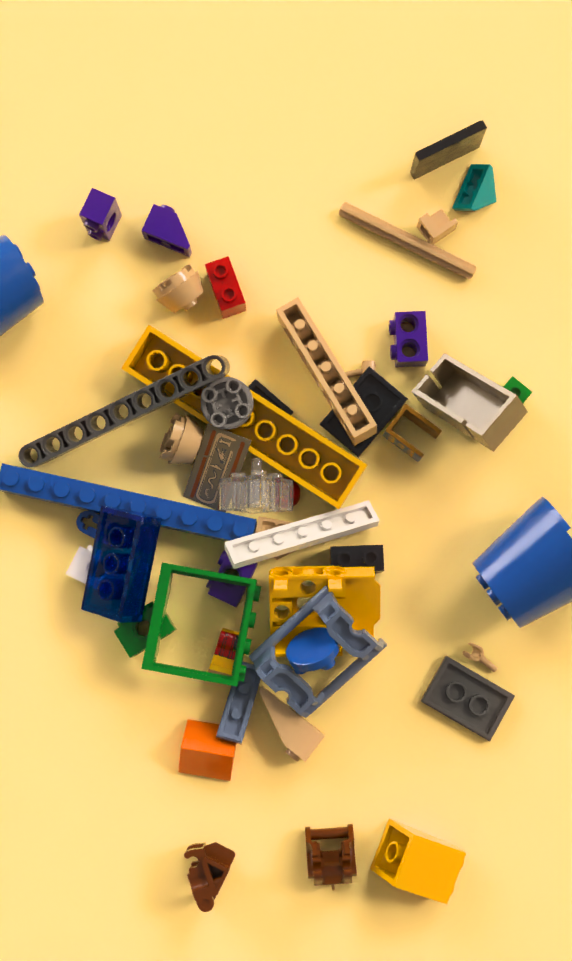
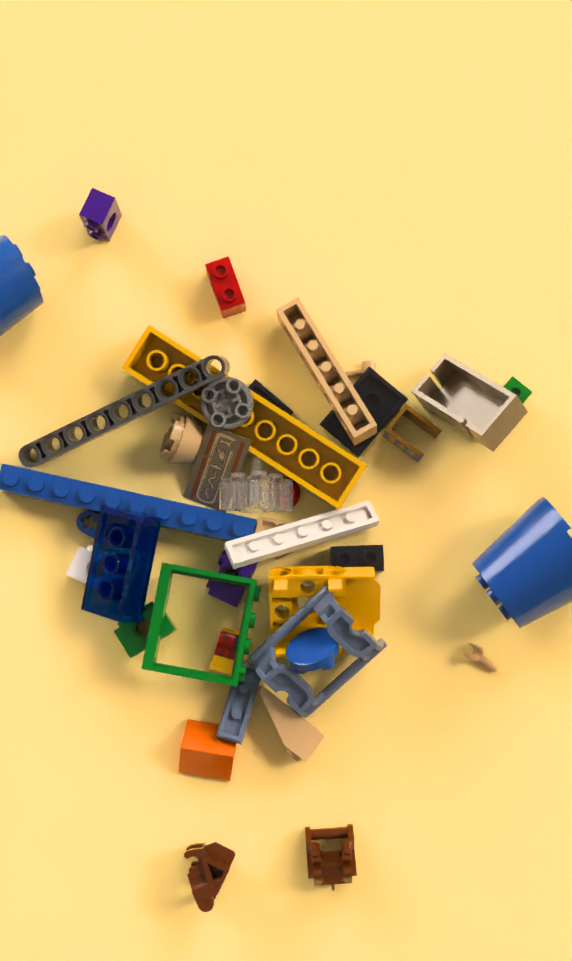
(166, 229): dark purple slope -> none
(180, 290): tan cone -> none
(407, 240): tan axle -> none
(415, 339): dark purple brick -> none
(417, 862): yellow slope -> none
(436, 226): tan panel -> none
(448, 149): tile -> none
(467, 698): dark grey tile -> none
(477, 189): teal slope -> none

